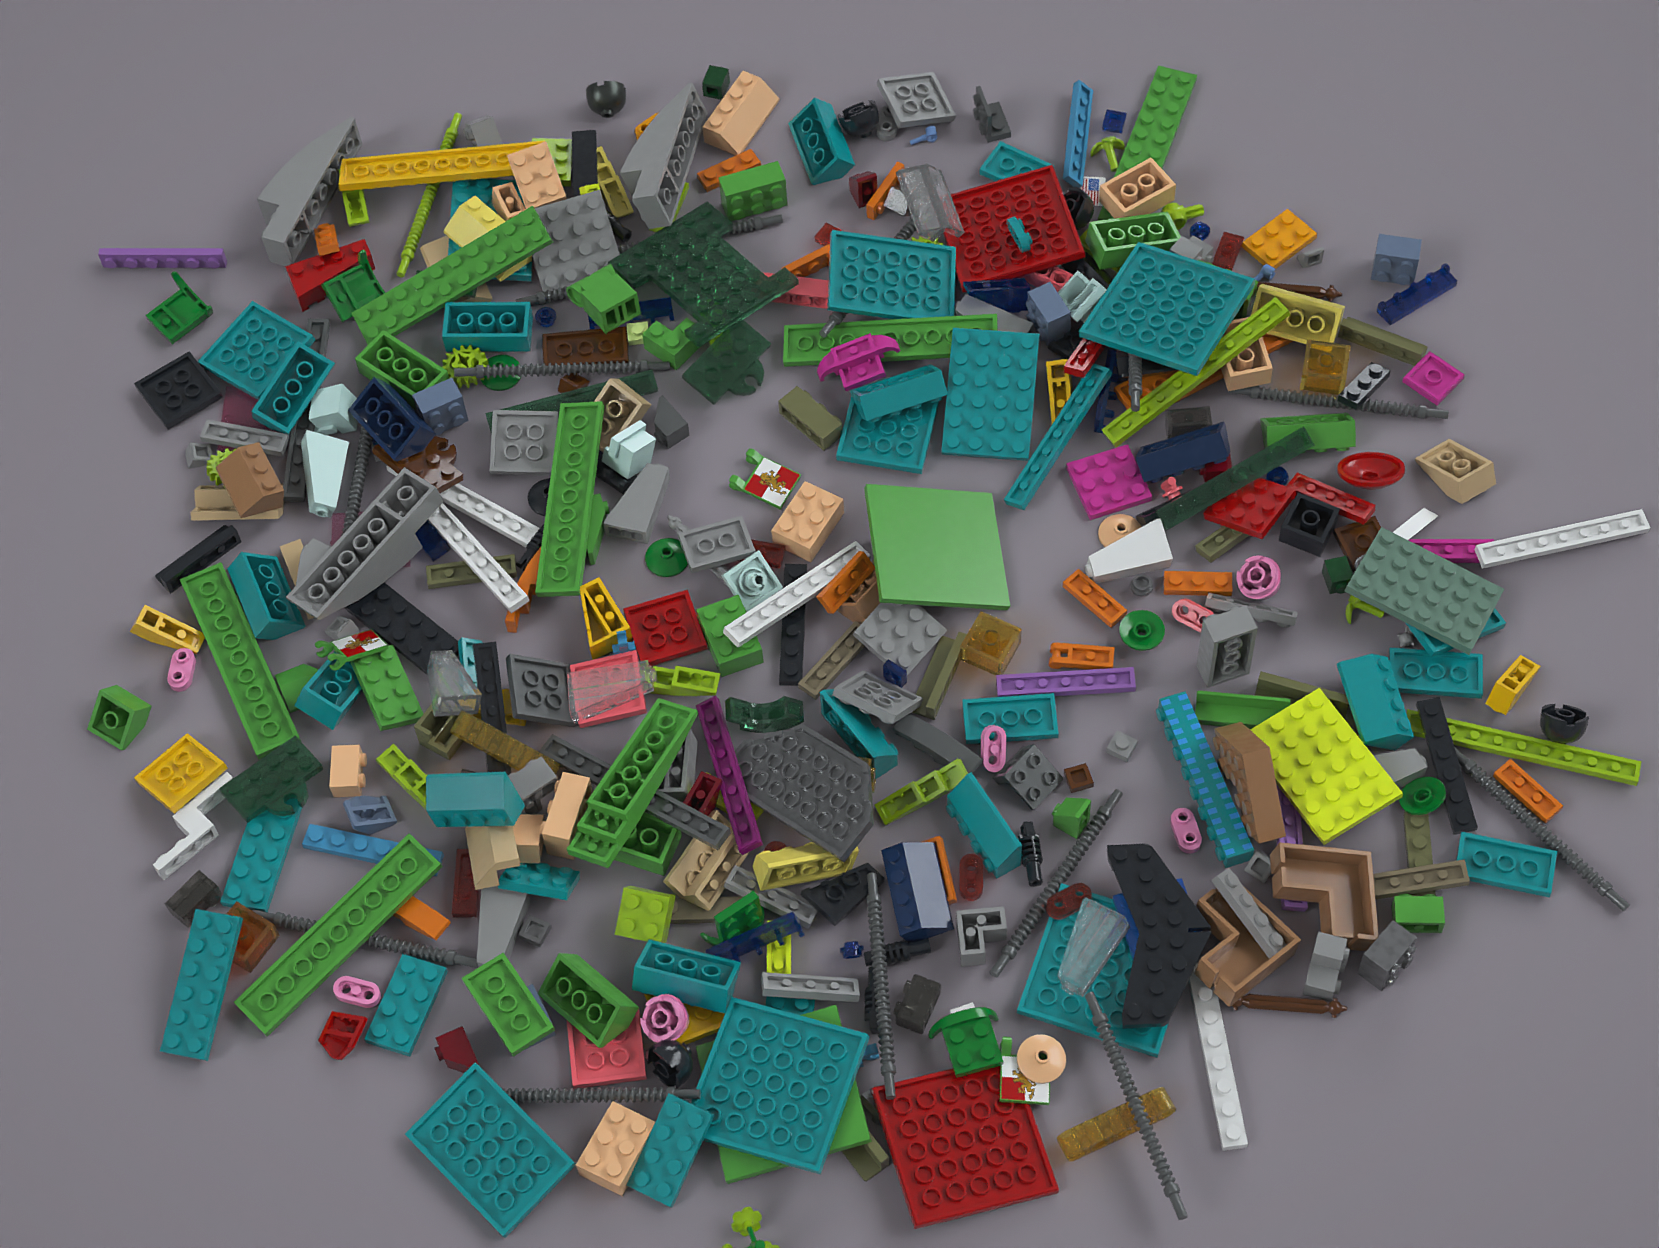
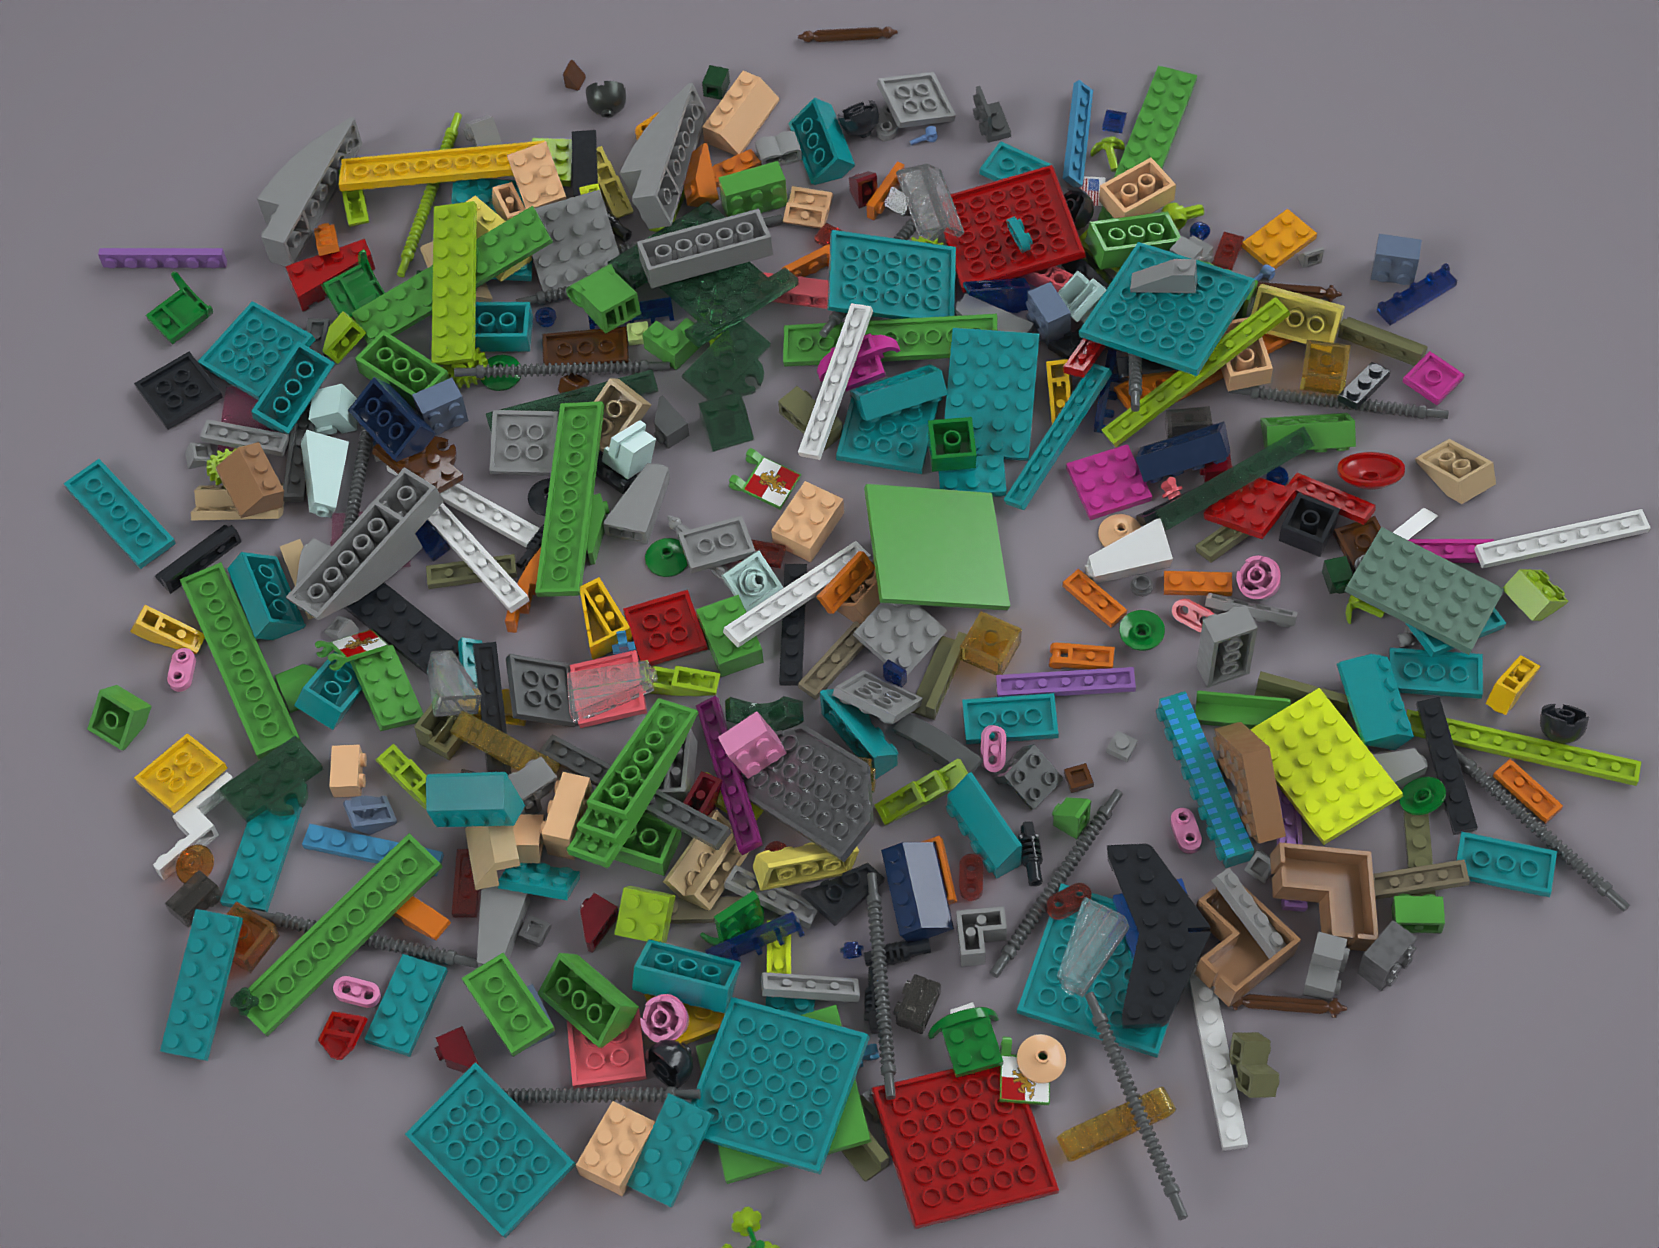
(119, 513): none -> teal plate
(201, 858): none -> clear orange piece
(244, 994): none -> clear green plate
(342, 337): none -> lime slope
(454, 283): none -> lime plate
(573, 76): none -> reddish brown slope
(597, 919): none -> dark red slope
(700, 179): none -> orange slope
(705, 248): none -> light grey brick
(725, 421): none -> clear green slope
(752, 745): none -> bright pink brick
(780, 148): none -> light grey brick
(808, 207): none -> light nougat slope
(835, 381): none -> white plate
(847, 34): none -> reddish brown wheel
(951, 444): none -> green brick
(986, 477): none -> teal plate
(1167, 277): none -> light grey slope
(1250, 1055): none -> olive brick
(1535, 593): none -> lime slope

